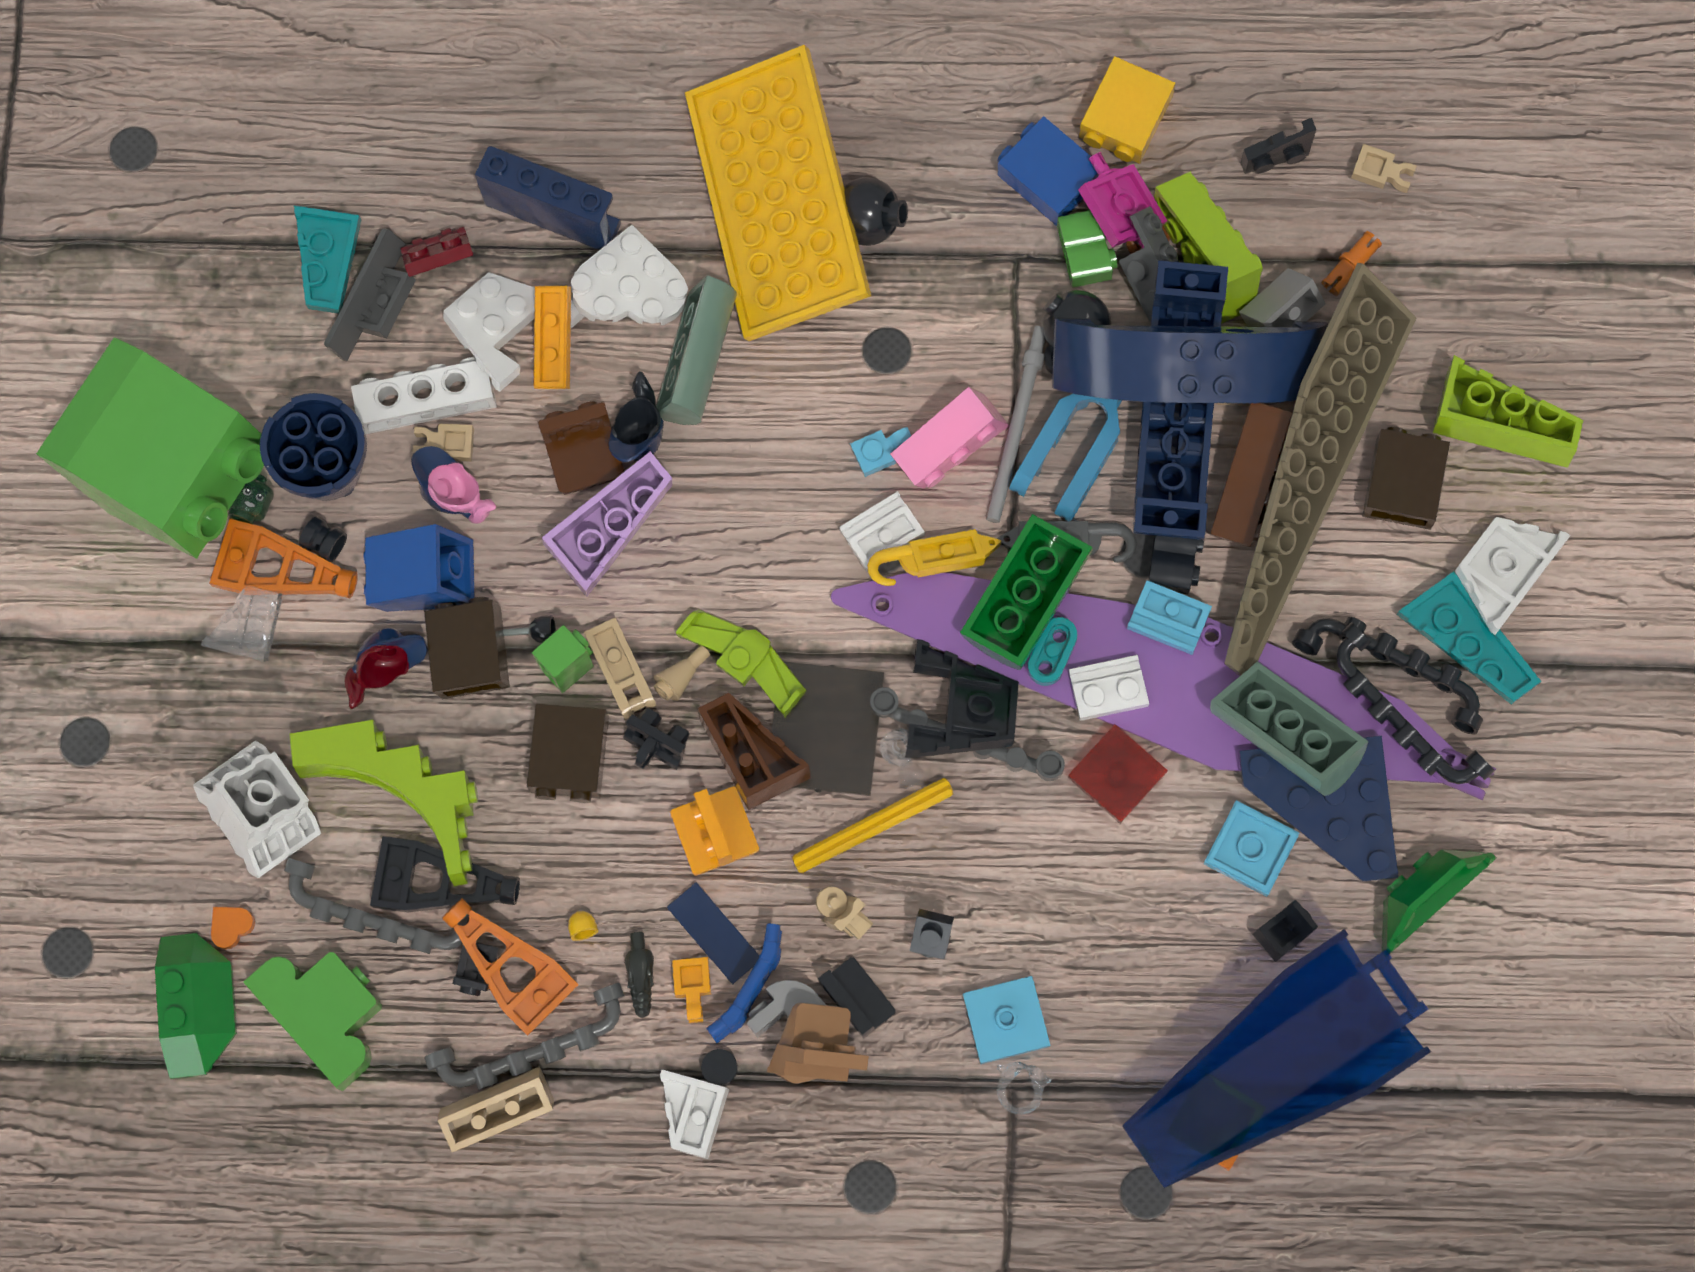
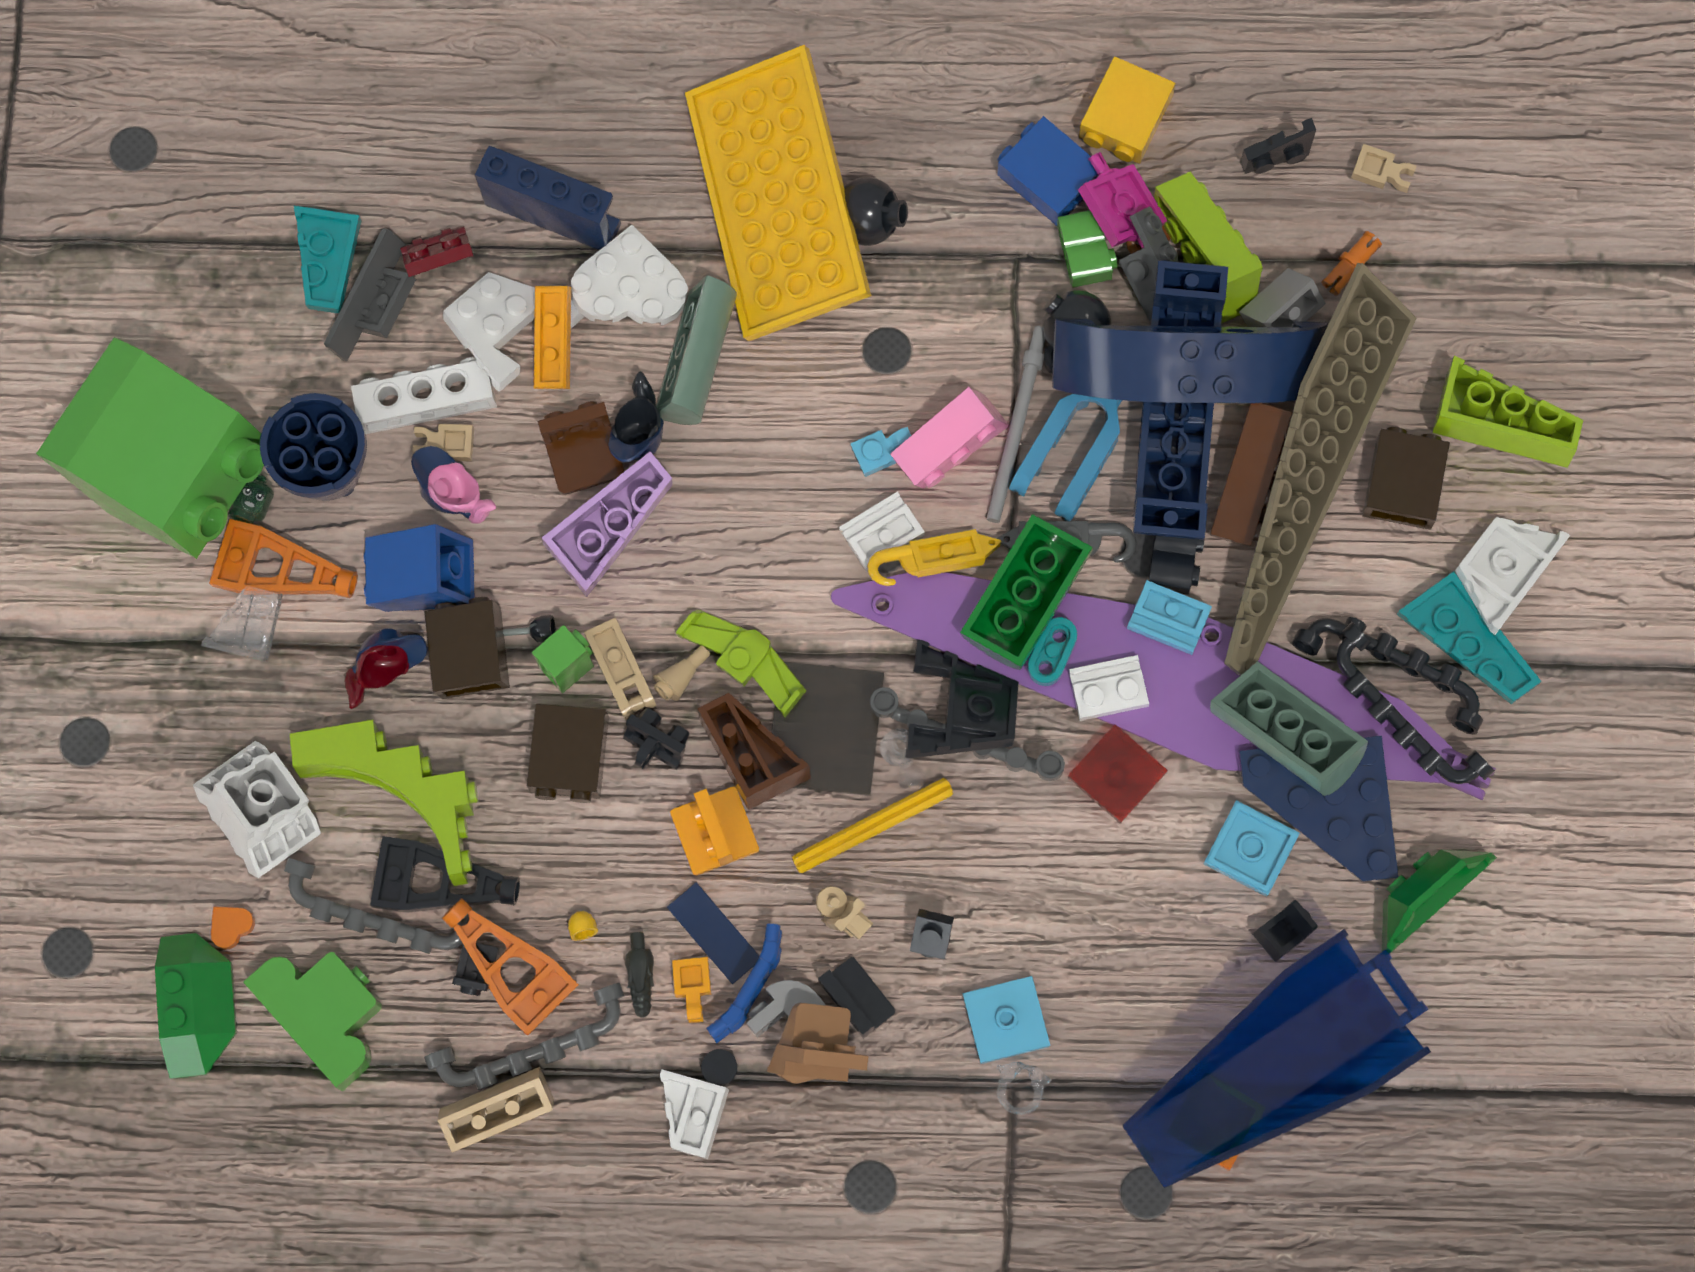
(321, 538): black wheel -> none

